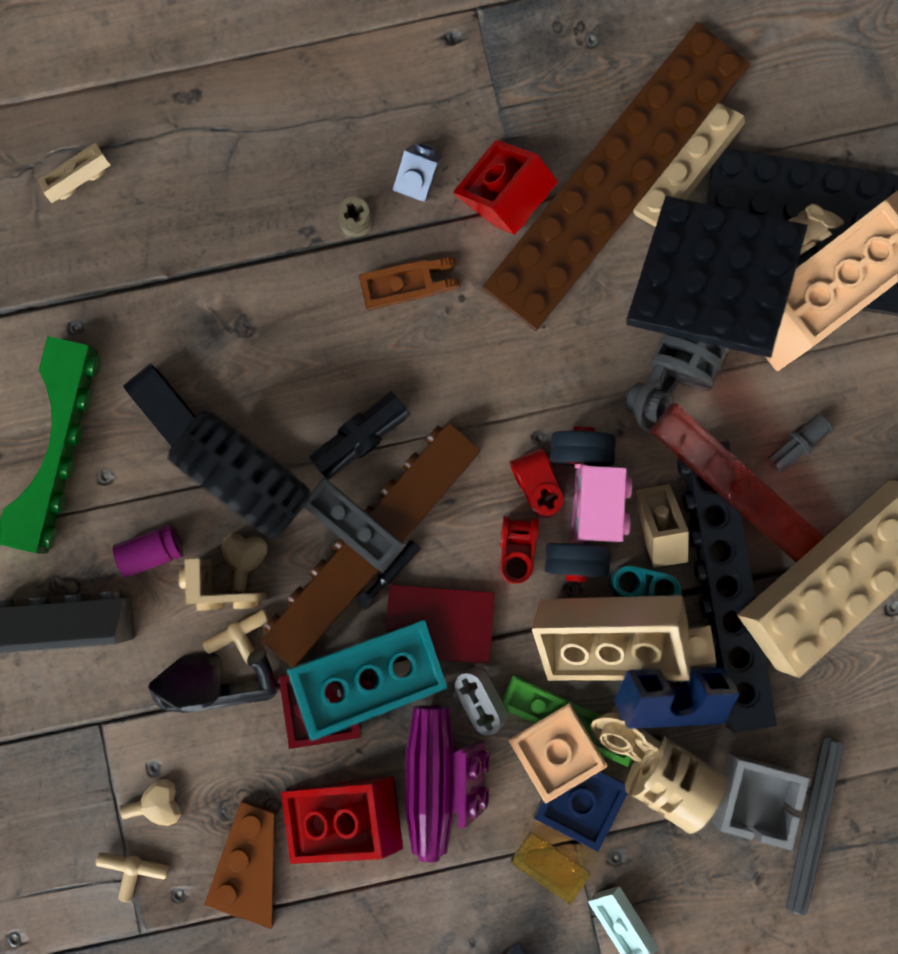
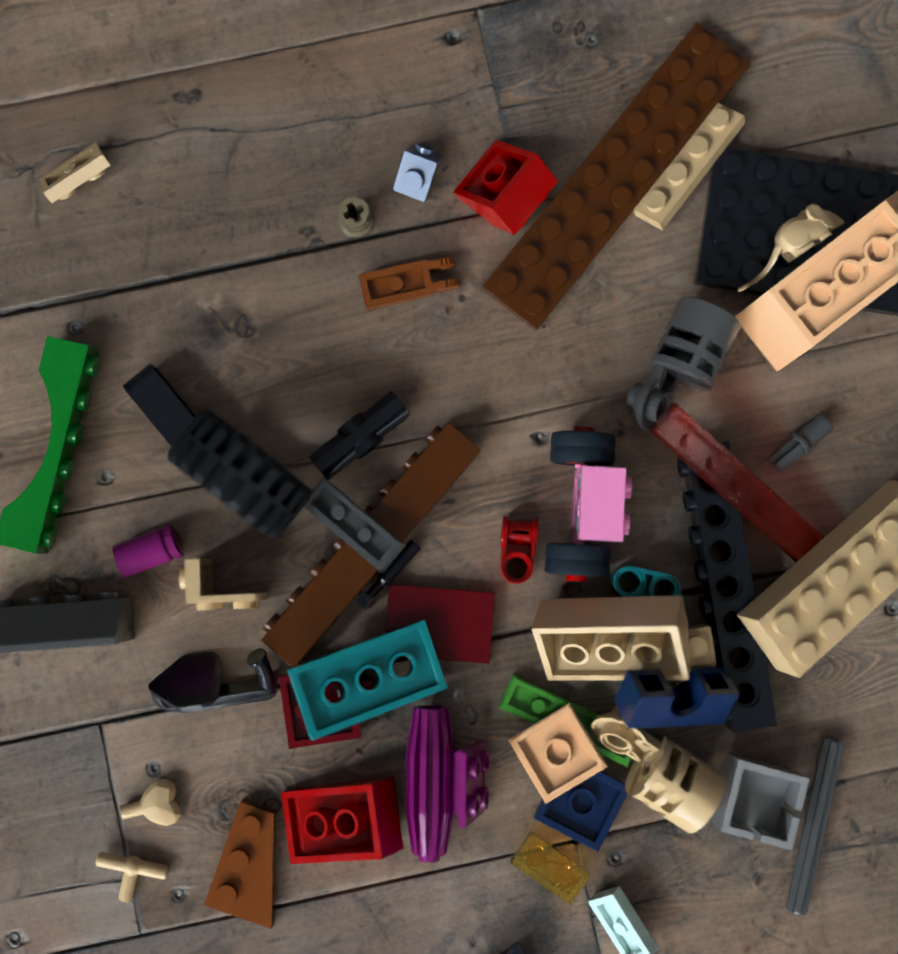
(237, 632): tan piece -> none
(243, 556): tan rock -> none
(481, 701): light grey beam -> none
(534, 477): red piece -> none
(662, 526): tan slope -> none
(717, 276): black plate -> none

